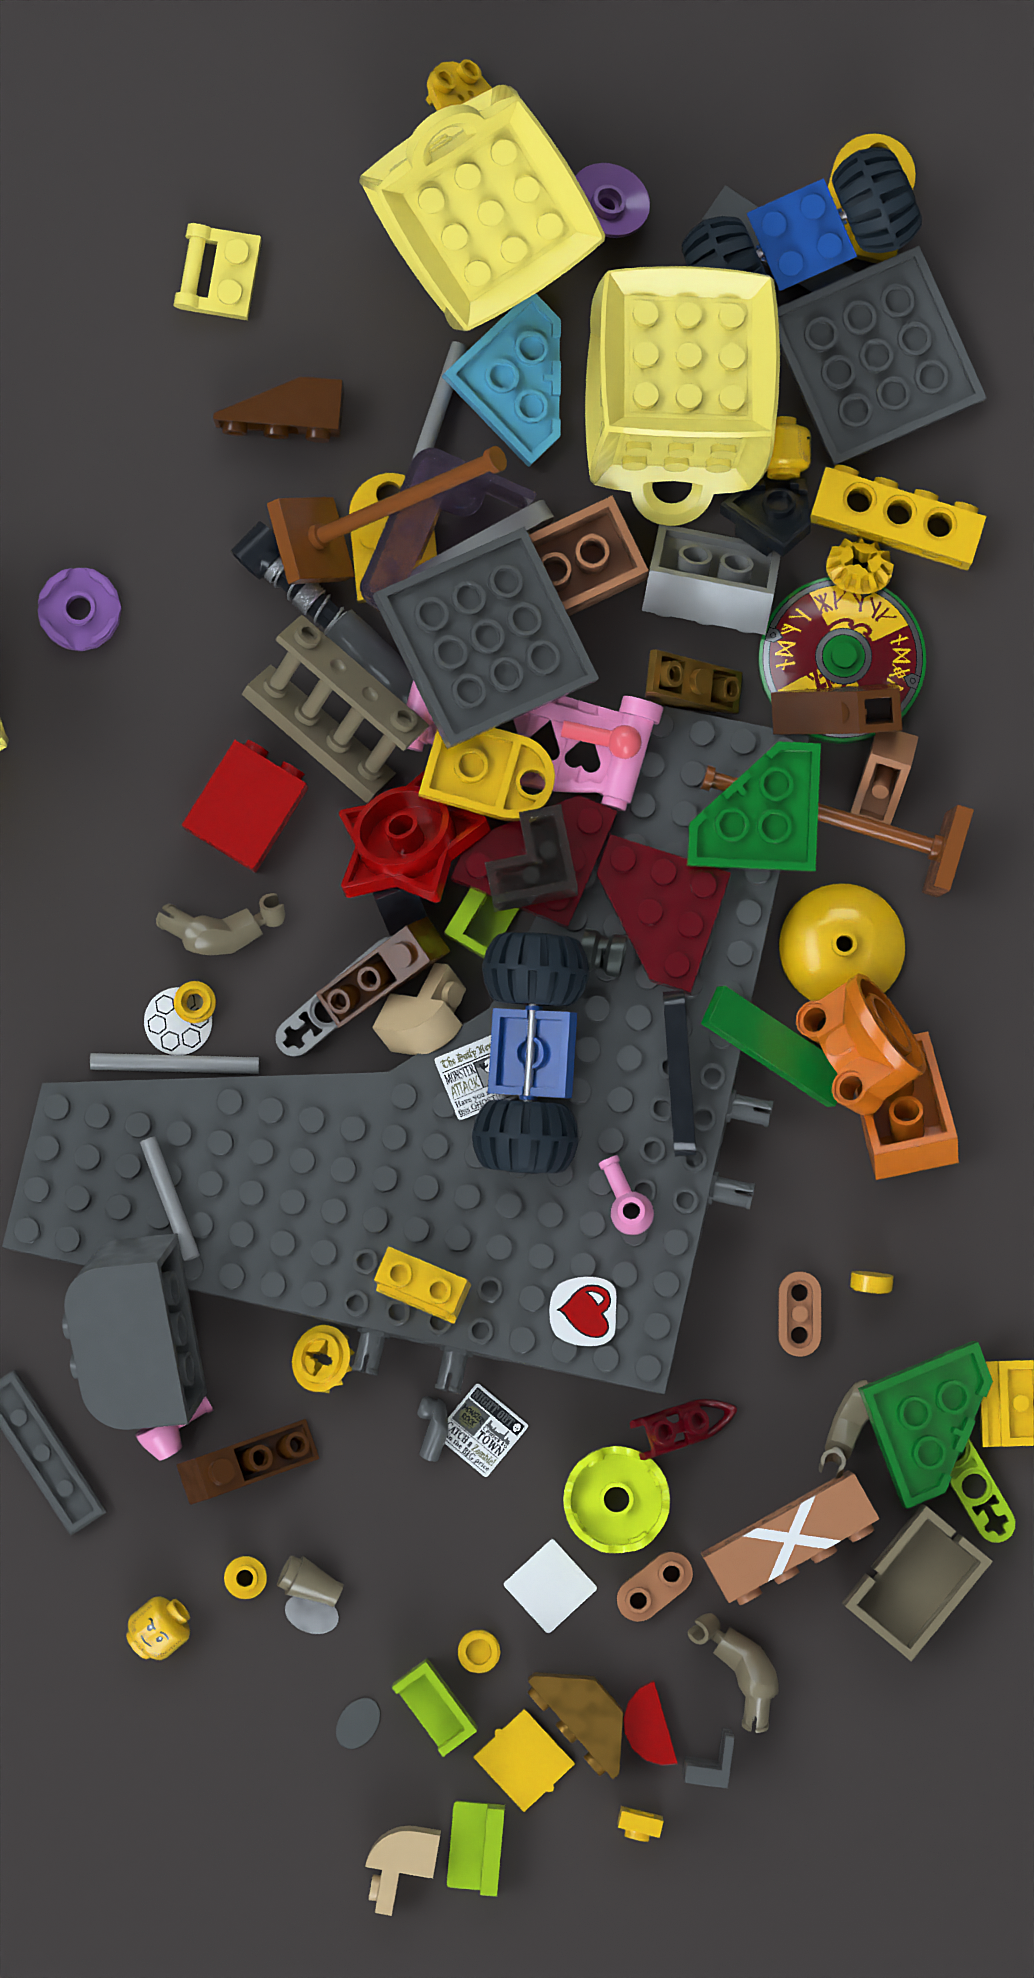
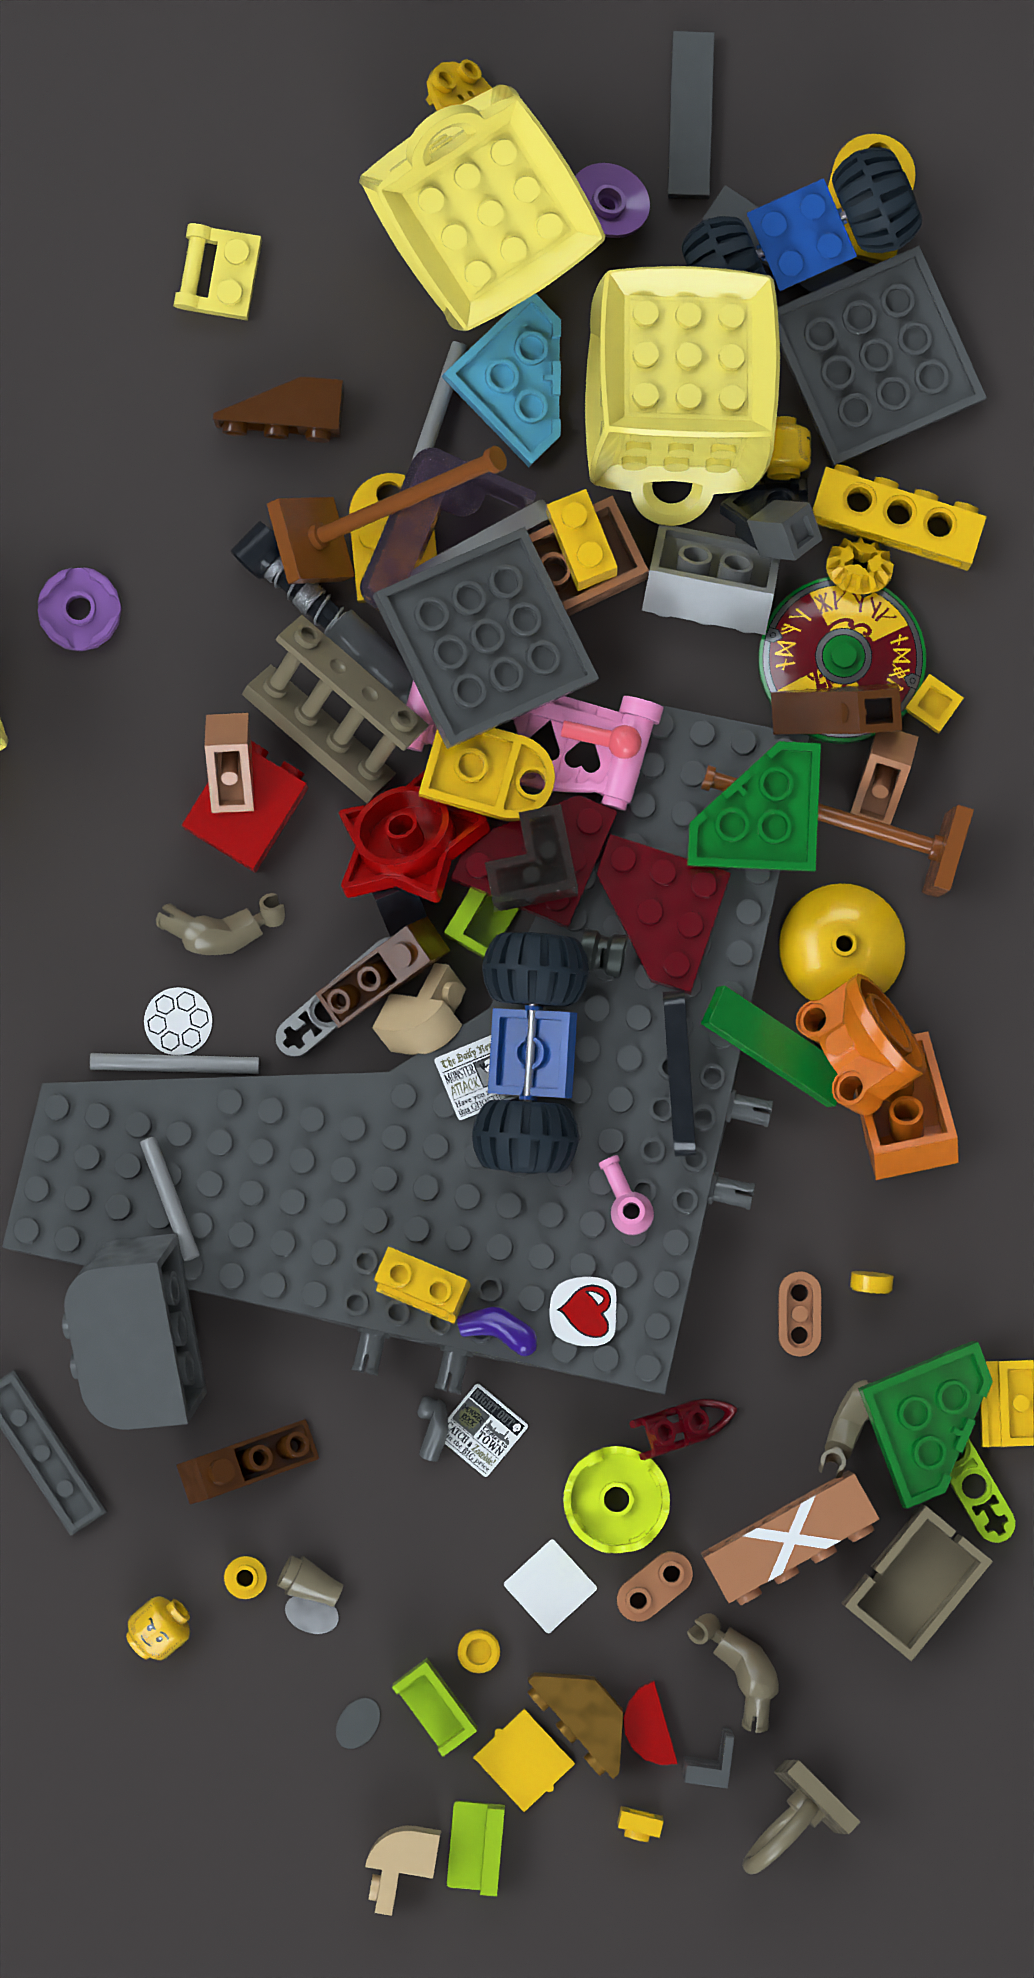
(166, 1440): bright pink bar -> none
(185, 992): yellow plate -> none
(229, 762): none -> nougat slope
(310, 1372): yellow gear -> none
(499, 1324): none -> dark purple arm
(581, 540): none -> yellow piece
(691, 115): none -> dark grey tile
(692, 684): pearl gold slope -> none
(784, 529): none -> dark grey panel
(808, 1806): none -> dark tan tile
(934, 703): none -> yellow plate

